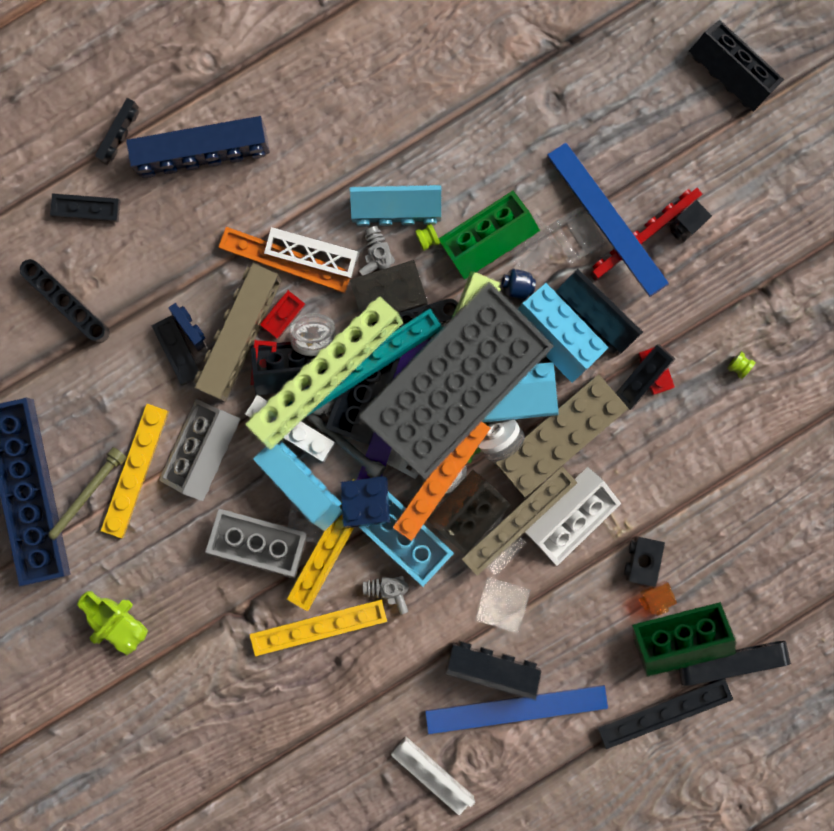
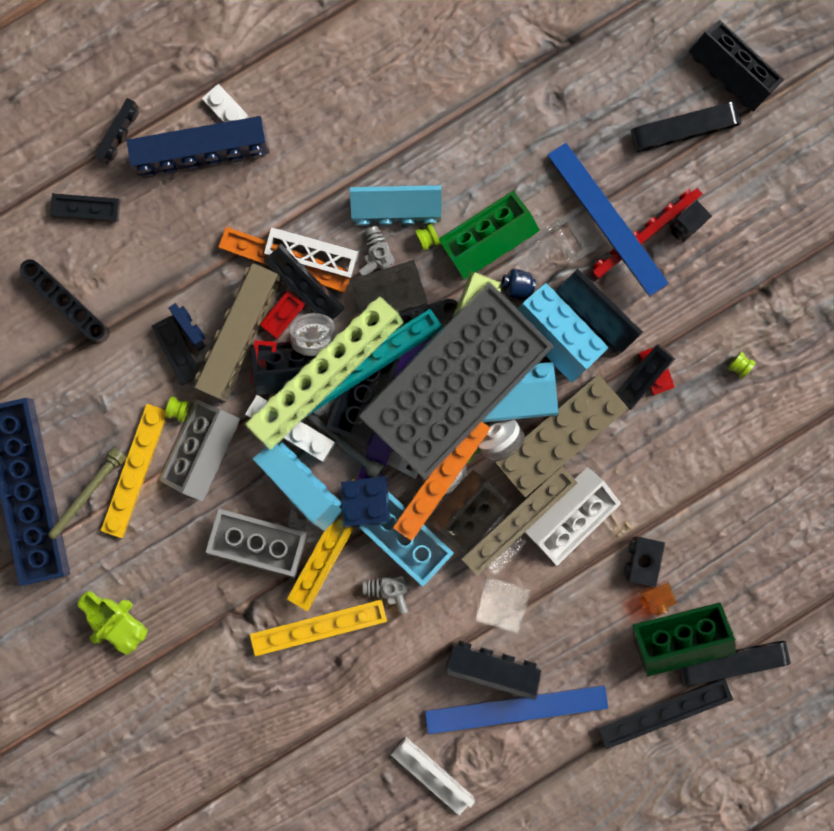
(177, 409): none -> lime wheel
(223, 105): none -> white plate
(303, 282): none -> black plate
(685, 127): none -> black beam

